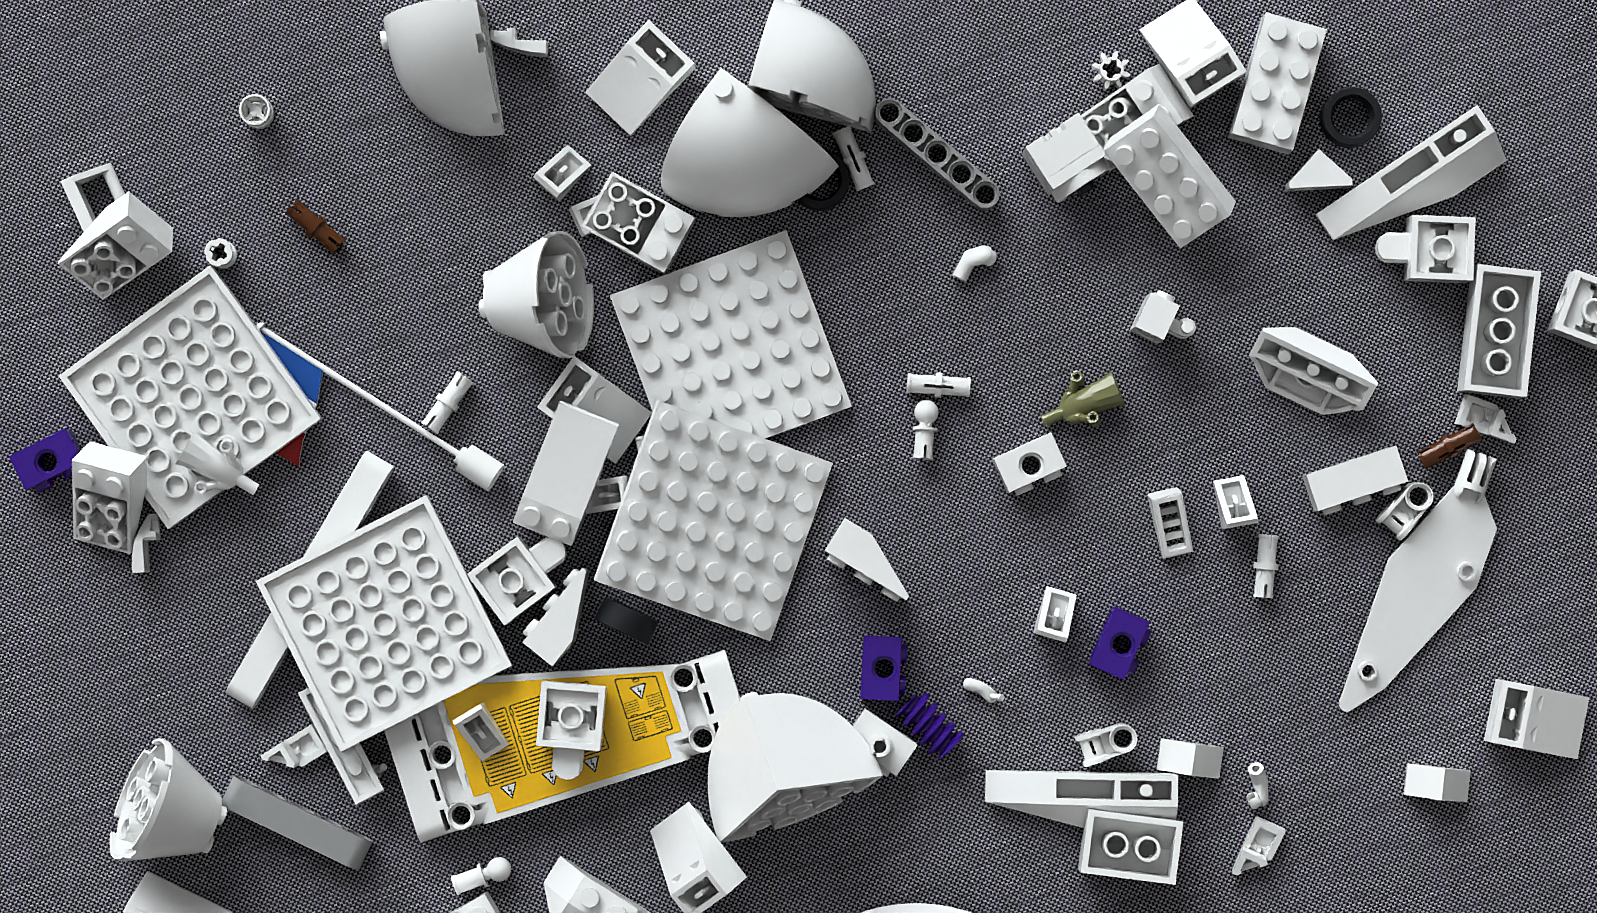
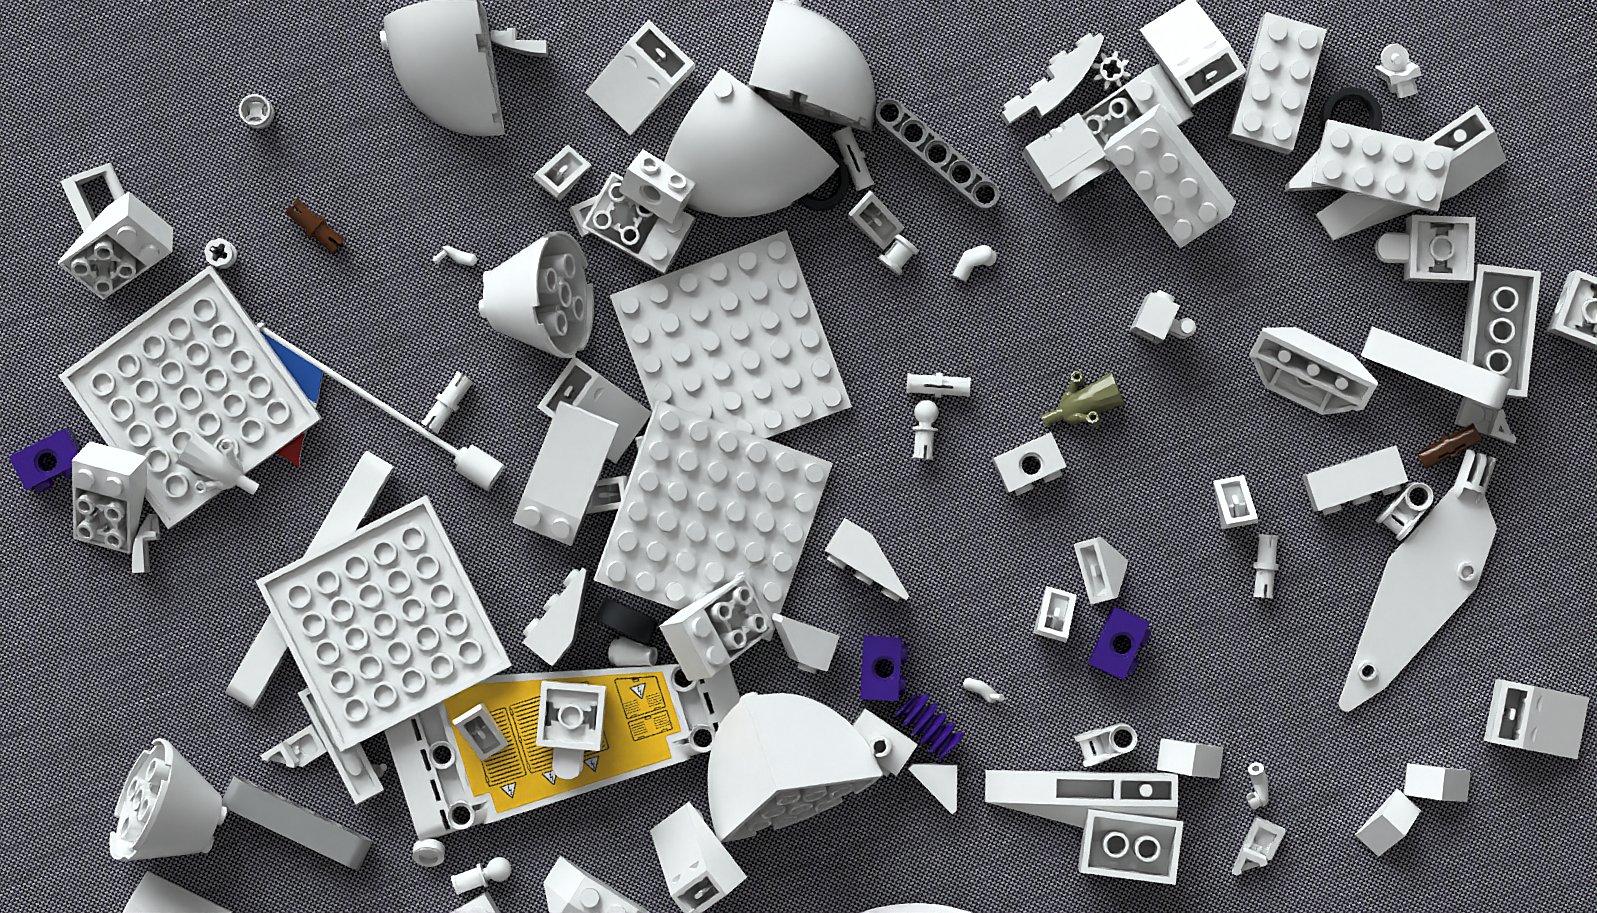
(428, 852): none -> white tile
(457, 255): none -> white piece
(518, 576): white brick -> none
(629, 653): none -> white cone
(656, 186): none -> white brick
(716, 629): none -> white slope
(806, 643): none -> white slope
(875, 220): none -> white slope
(898, 254): none -> white bush
(939, 780): none -> white slope
(1065, 74): none -> white slope
(1101, 569): none -> white slope
(1164, 496): white slope -> none
(1382, 166): none -> white brick
(1388, 823): none -> white slope
(1398, 70): none -> white hips
(1436, 368): none -> white beam

